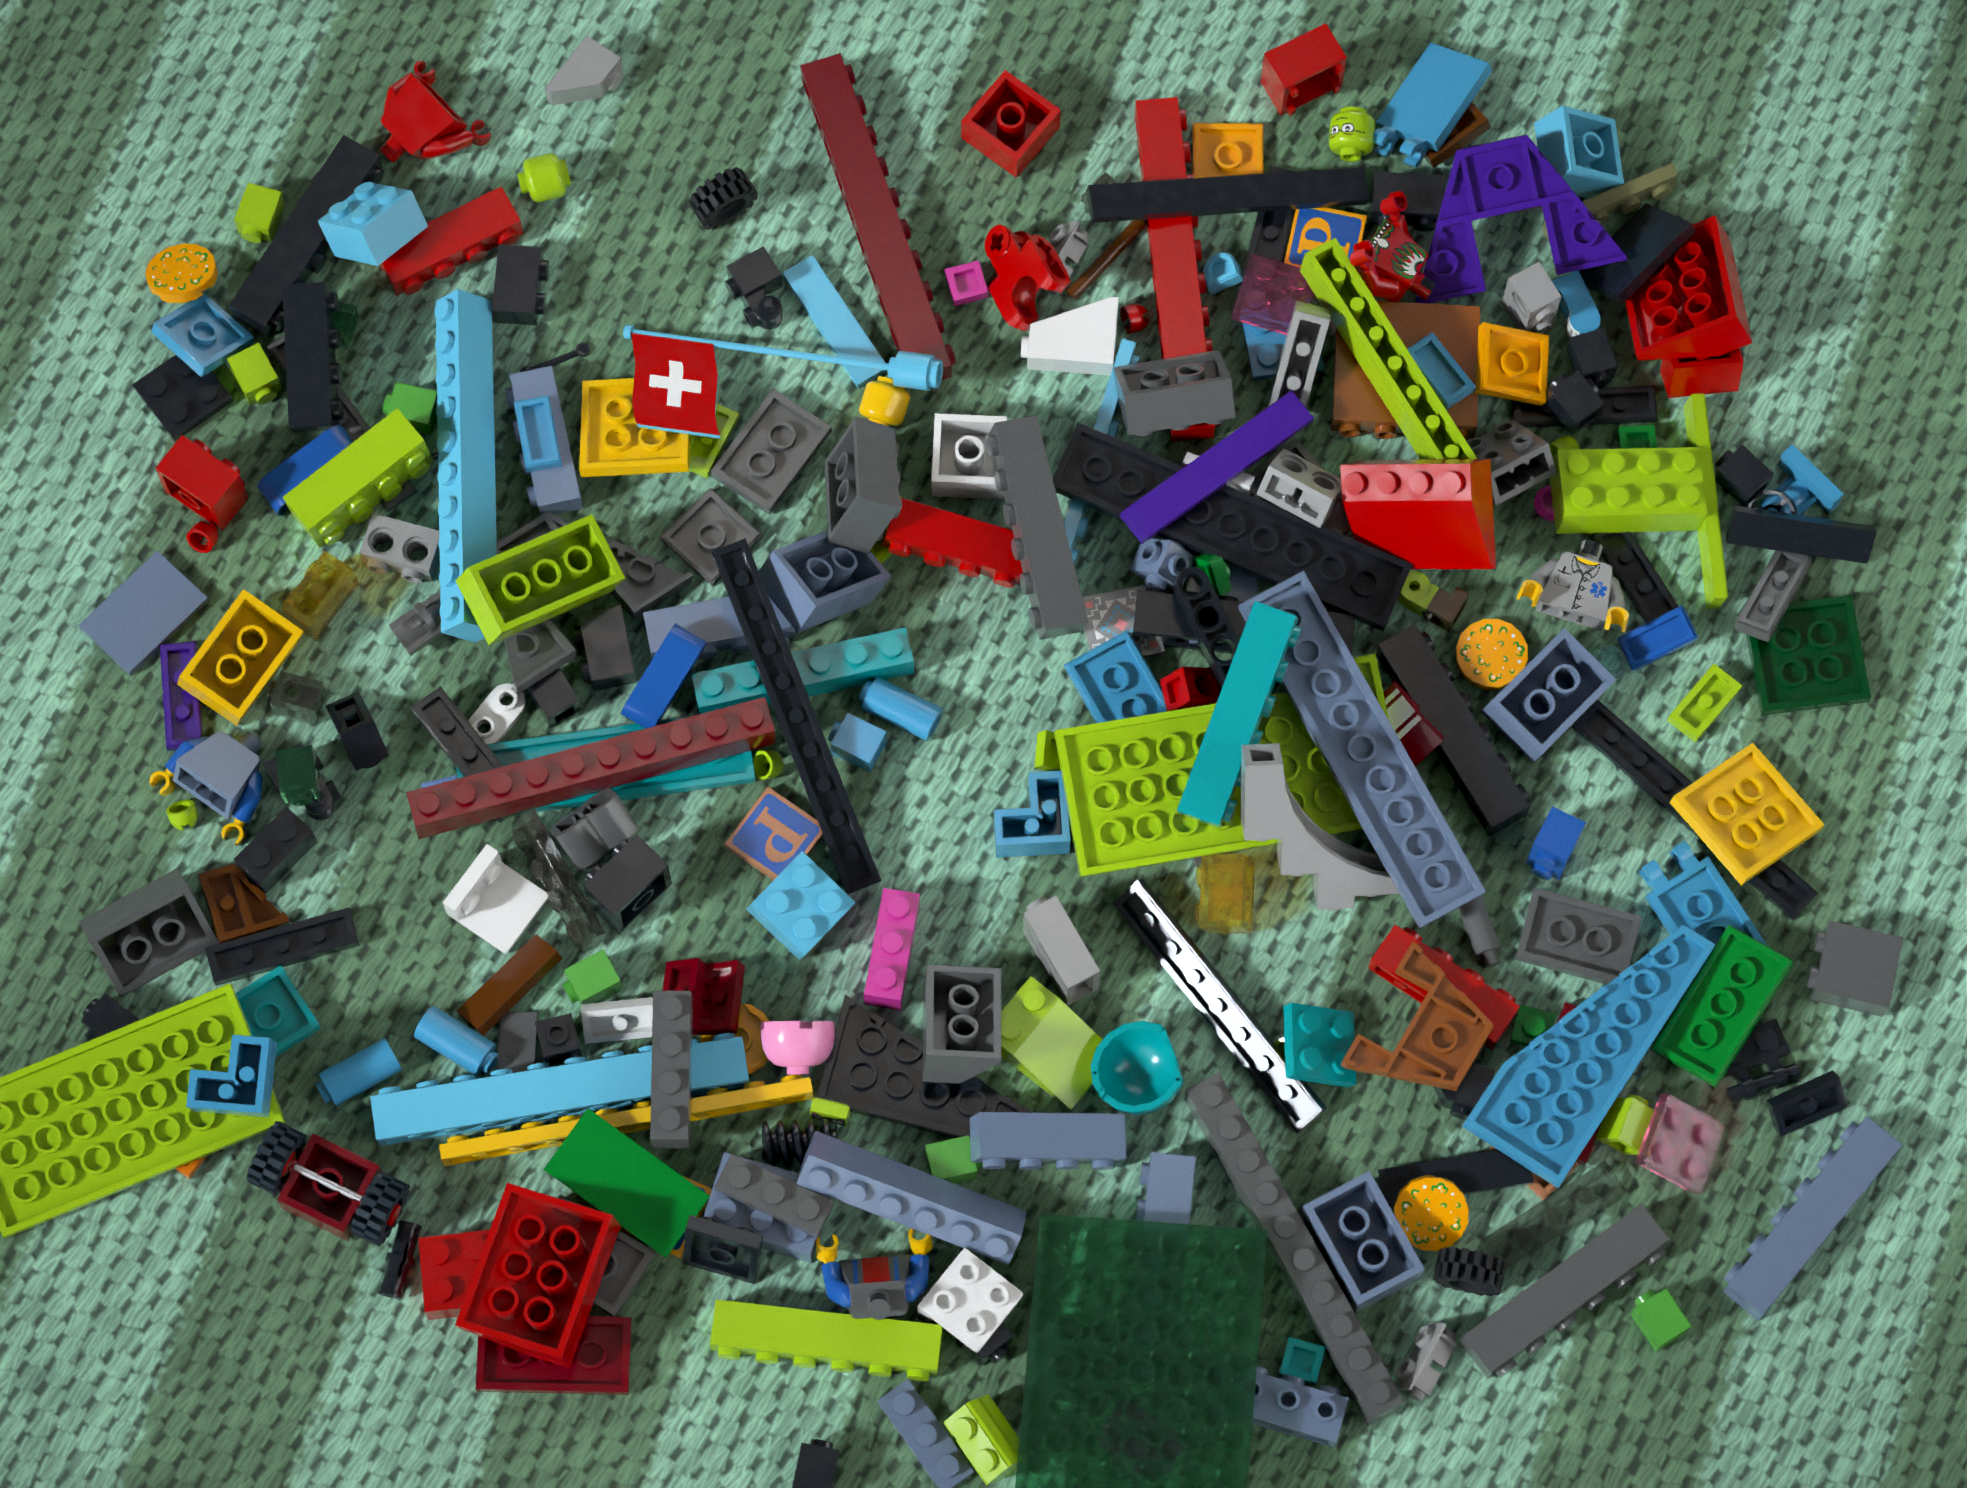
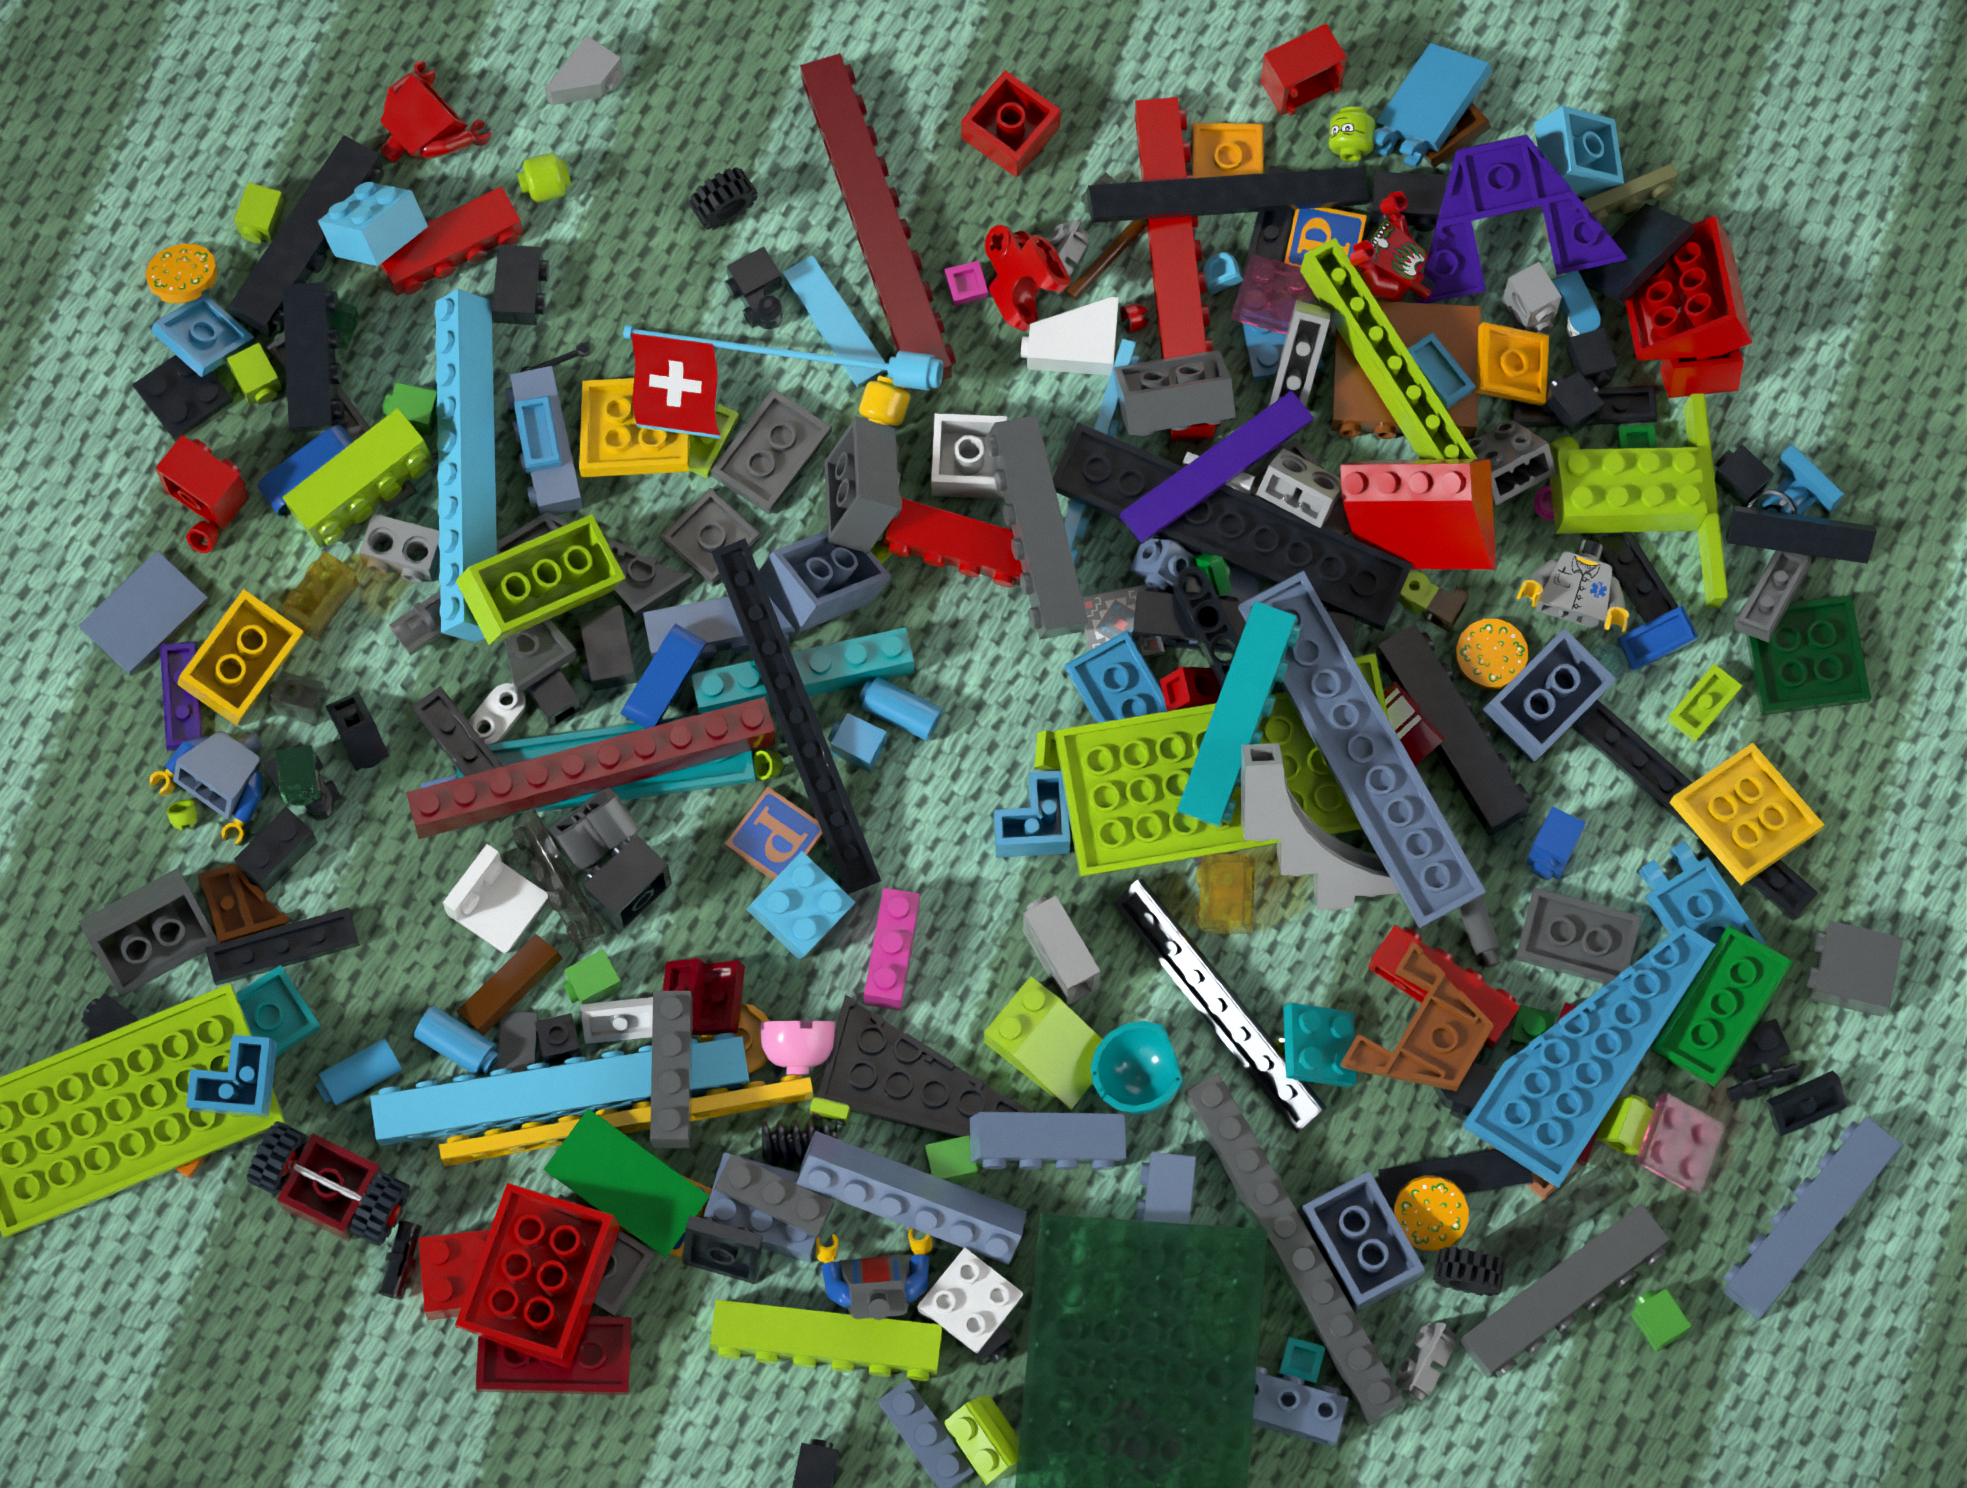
(960, 1022): dark grey slope -> none

